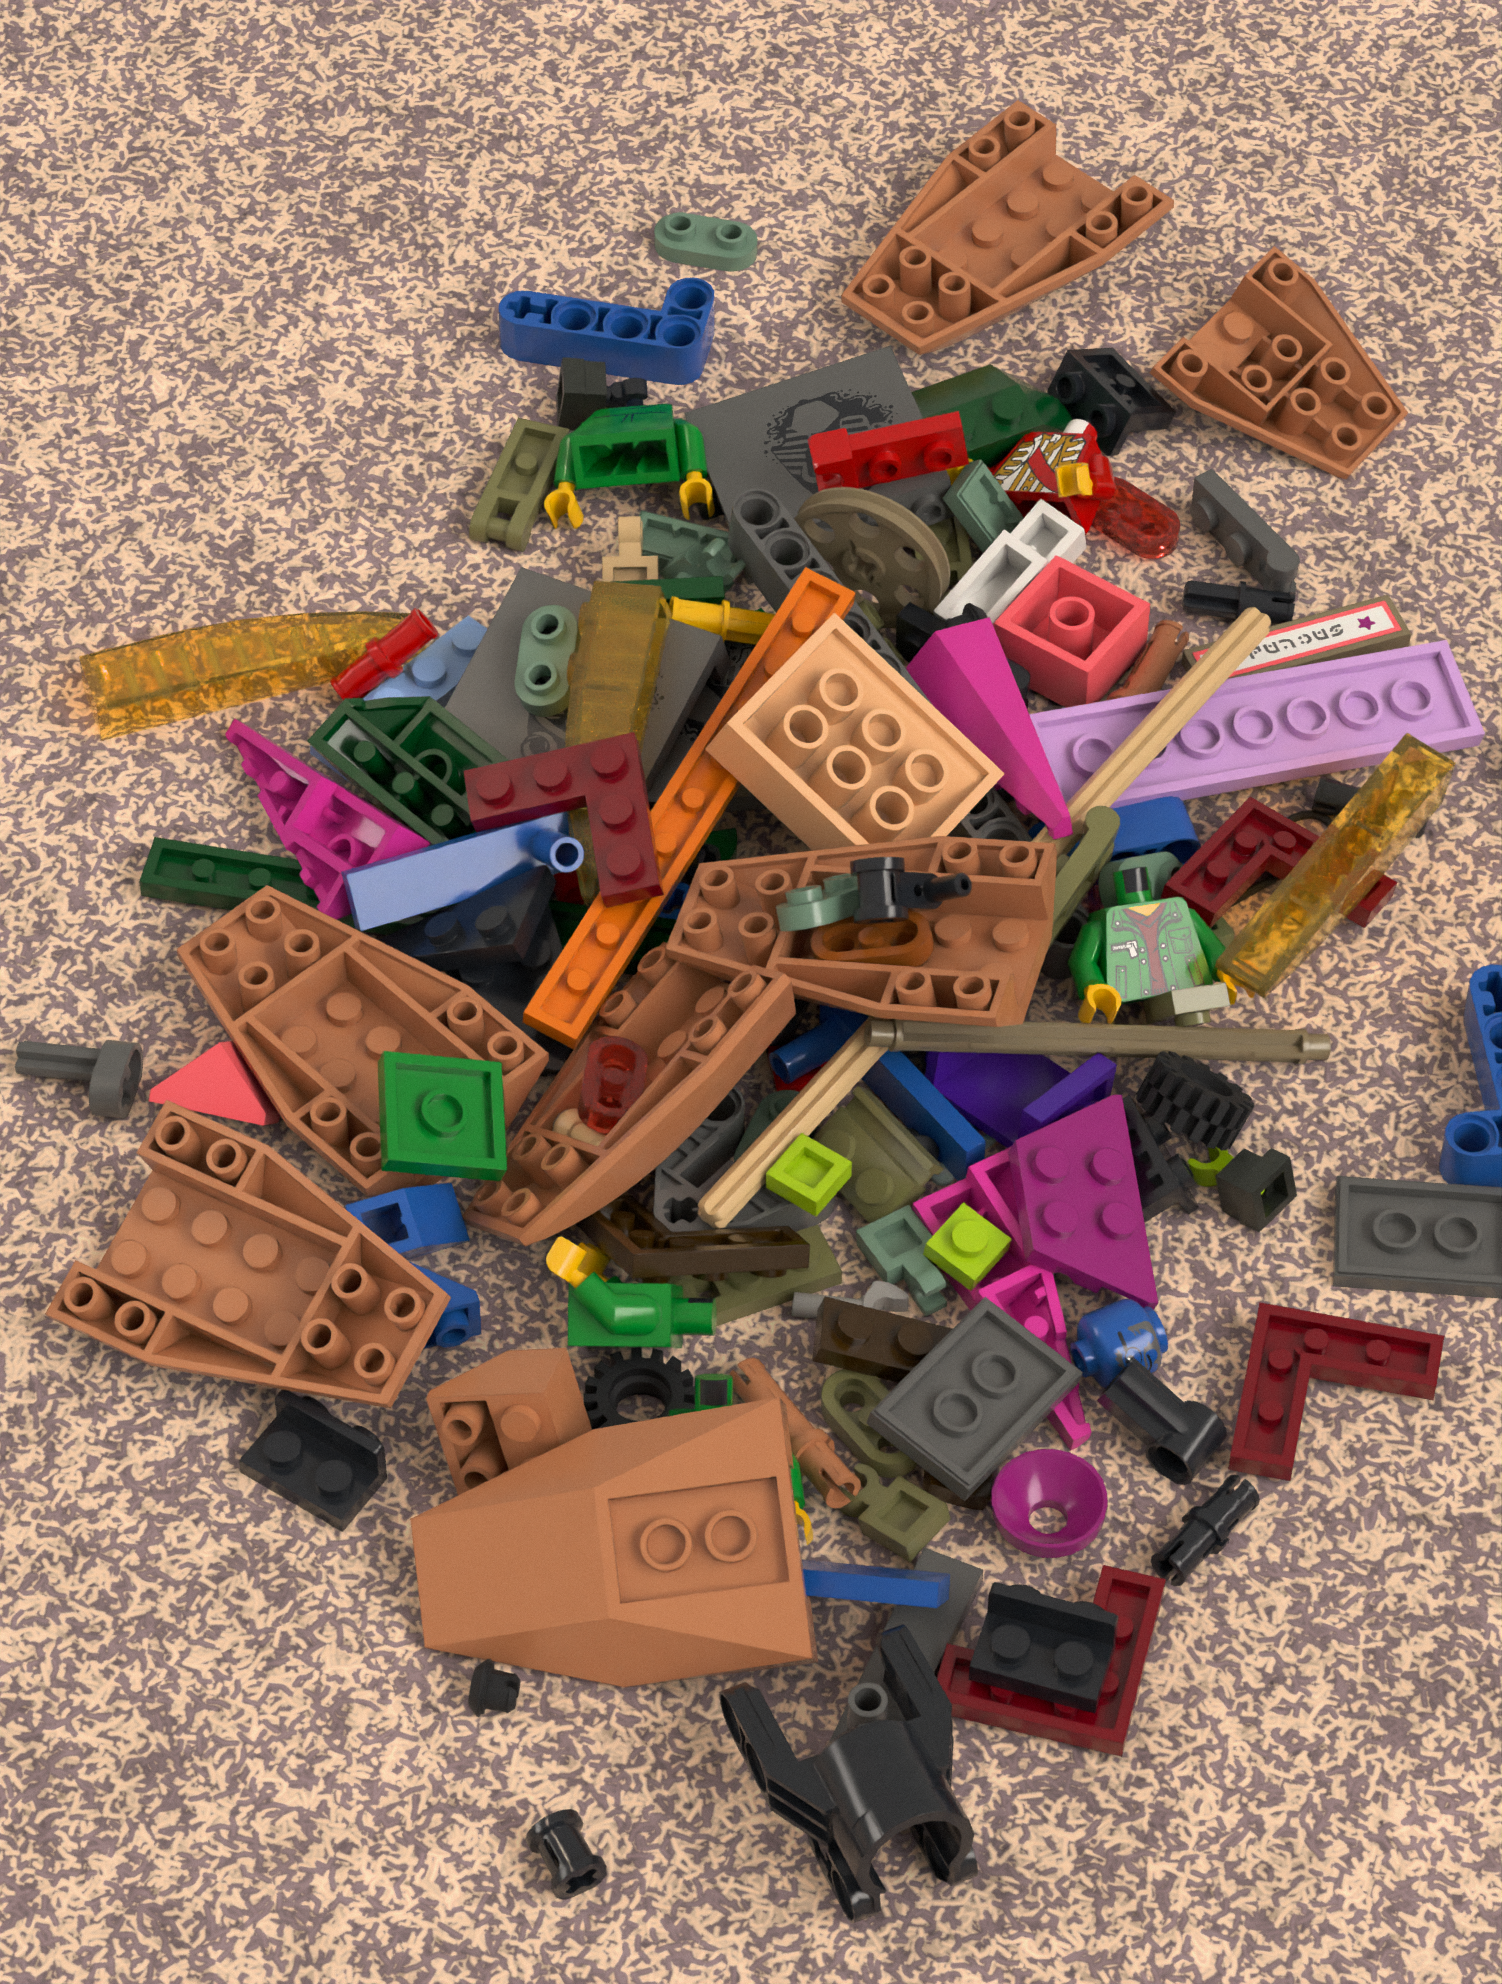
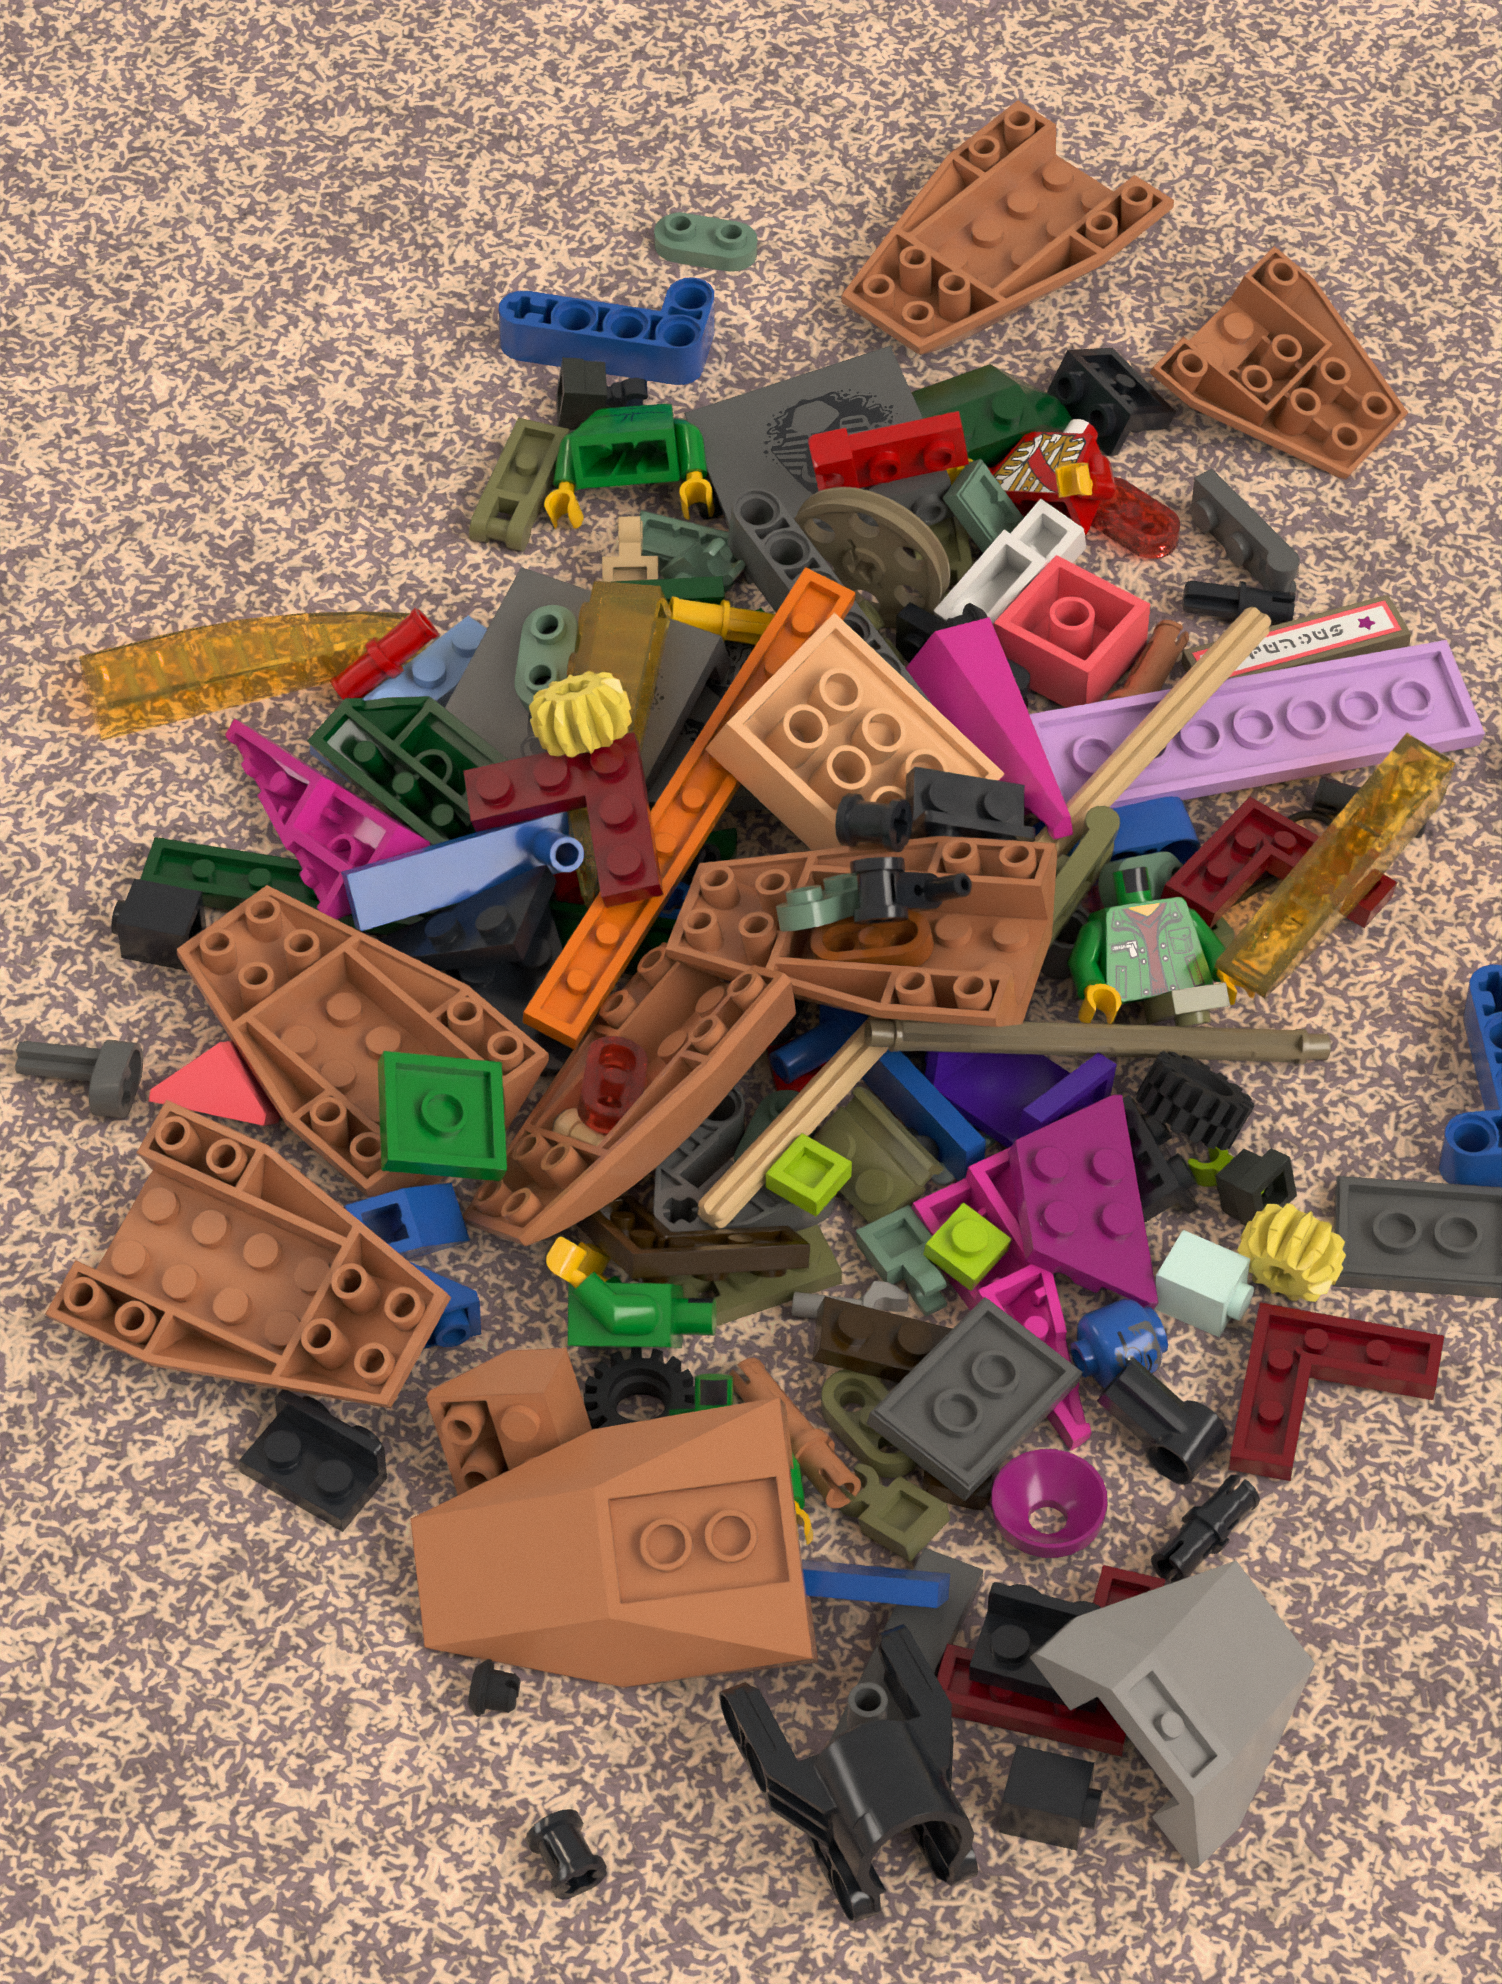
(157, 922): none -> black brick
(580, 714): none -> light yellow gear
(873, 822): none -> black bush
(965, 806): none -> black bracket
(1049, 1798): none -> black brick
(1198, 1686): none -> light grey wedge
(1203, 1284): none -> light aqua brick
(1292, 1252): none -> light yellow gear

